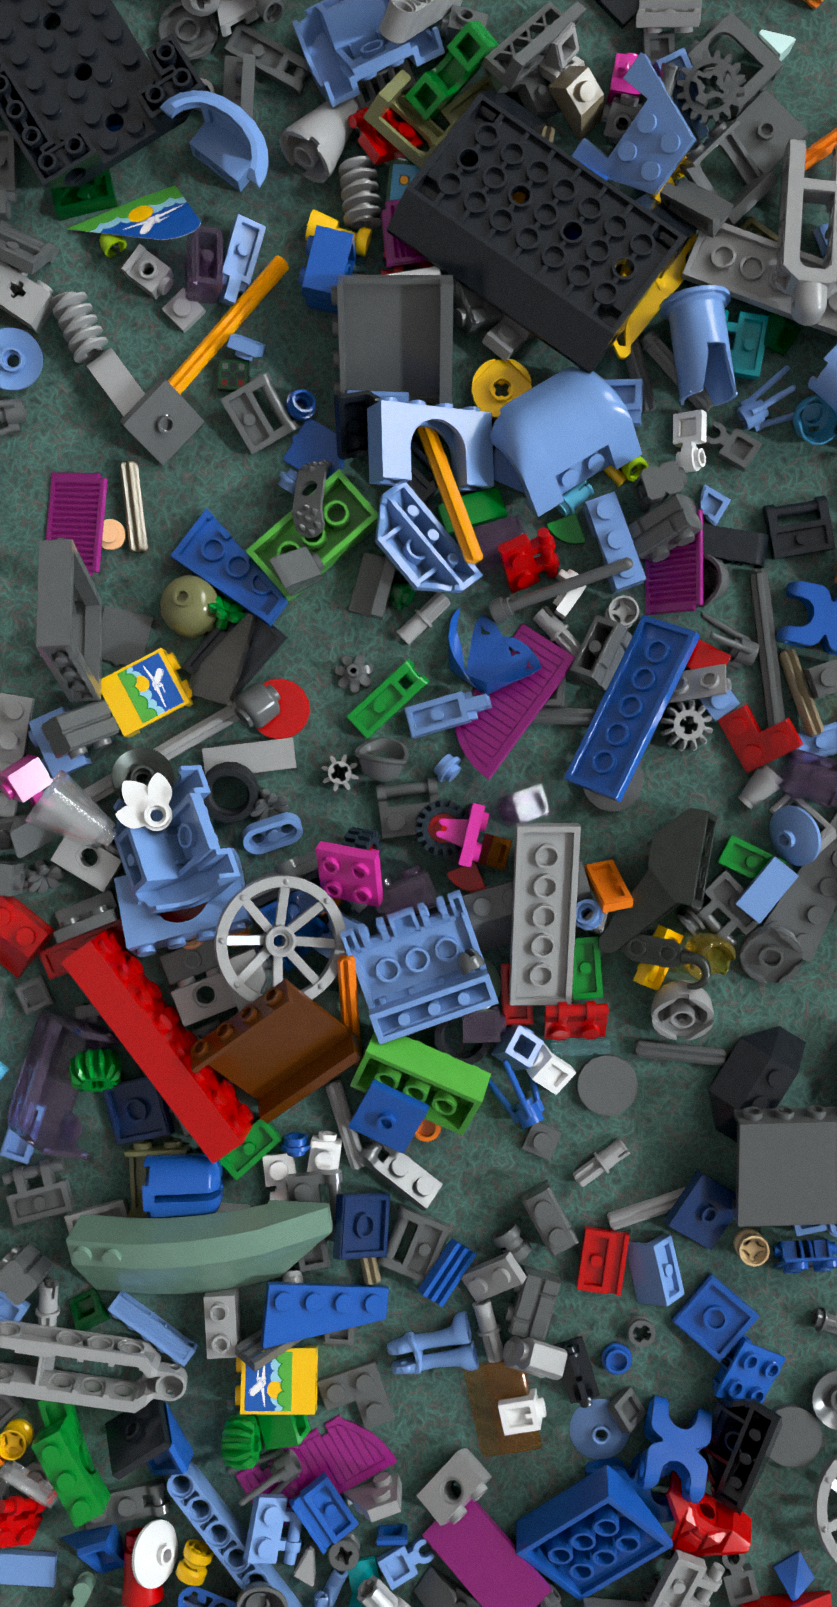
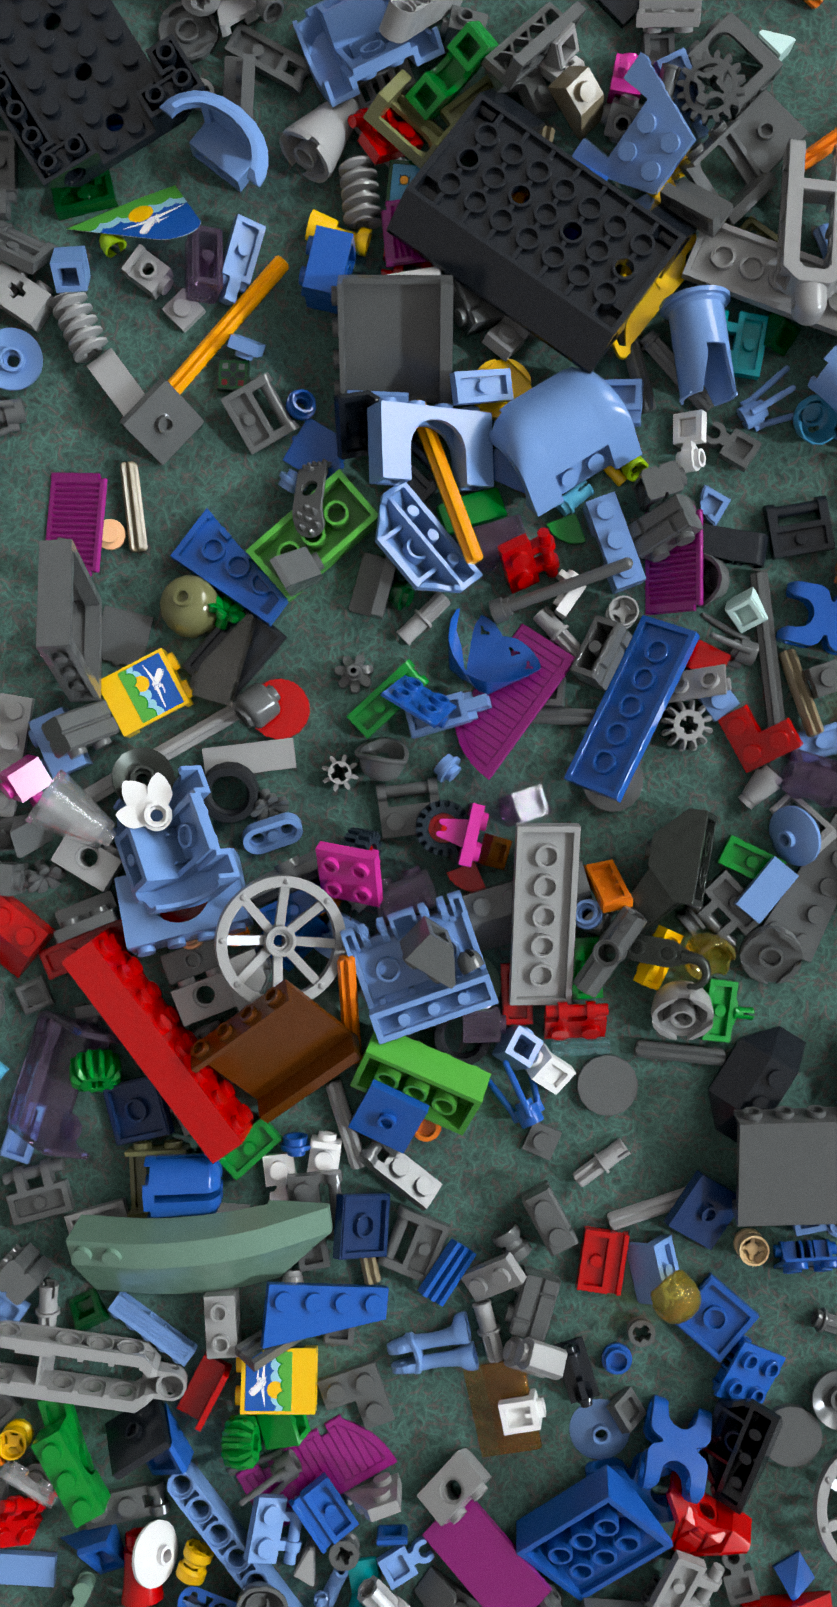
(70, 269): none -> medium blue brick
(204, 1389): none -> red panel
(419, 701): none -> blue hinge
(431, 951): none -> dark grey slope
(481, 386): none -> plate
(621, 936): none -> dark grey piece
(676, 1298): none -> clear yellow hair
(726, 1009): none -> green plate
(746, 610): none -> light aqua slope

